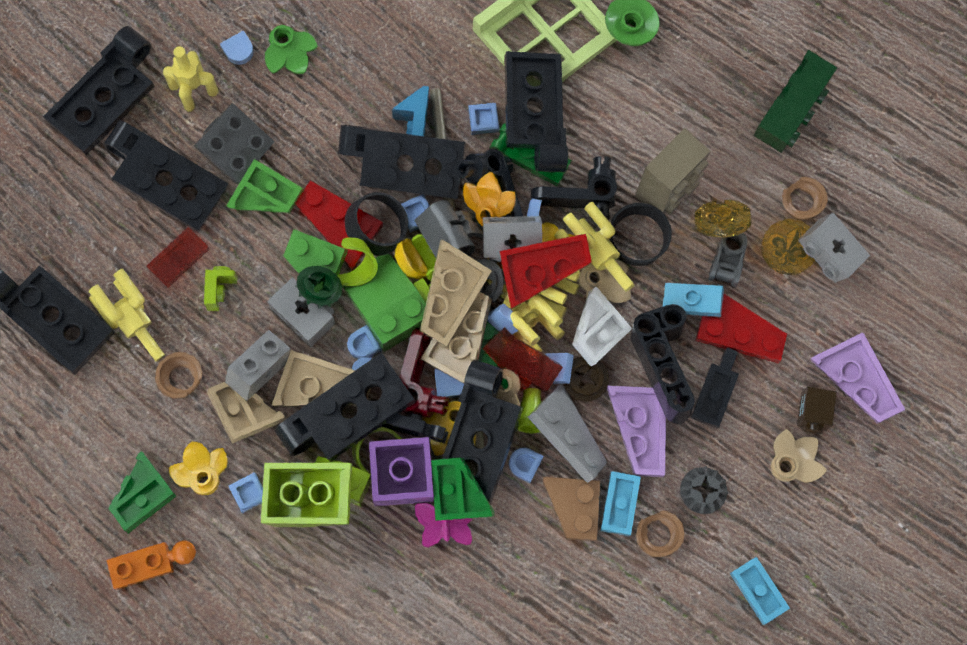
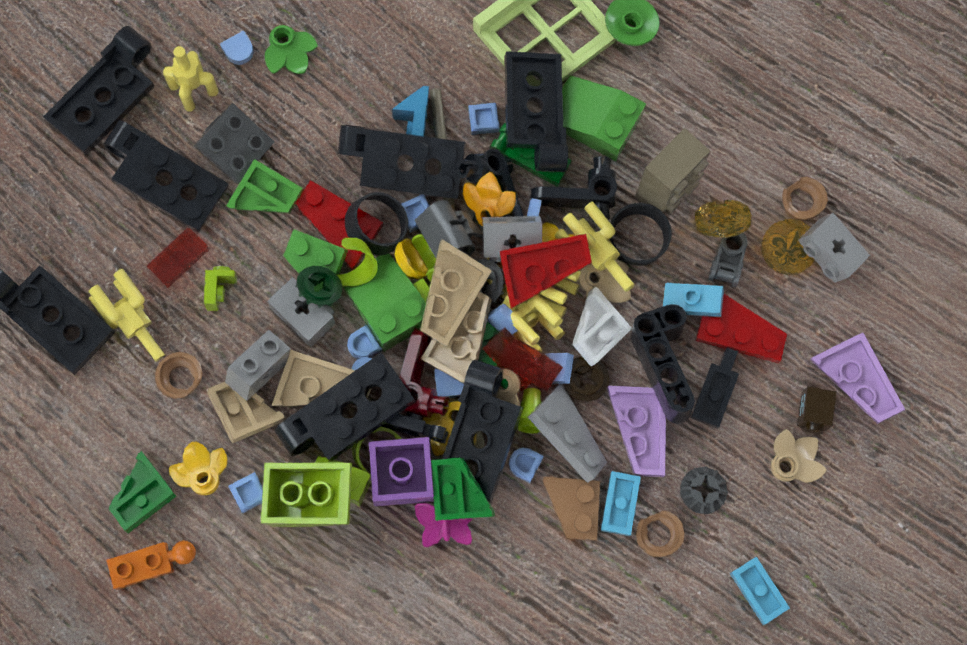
(600, 115): none -> bright green slope
(795, 102): dark green wedge -> none

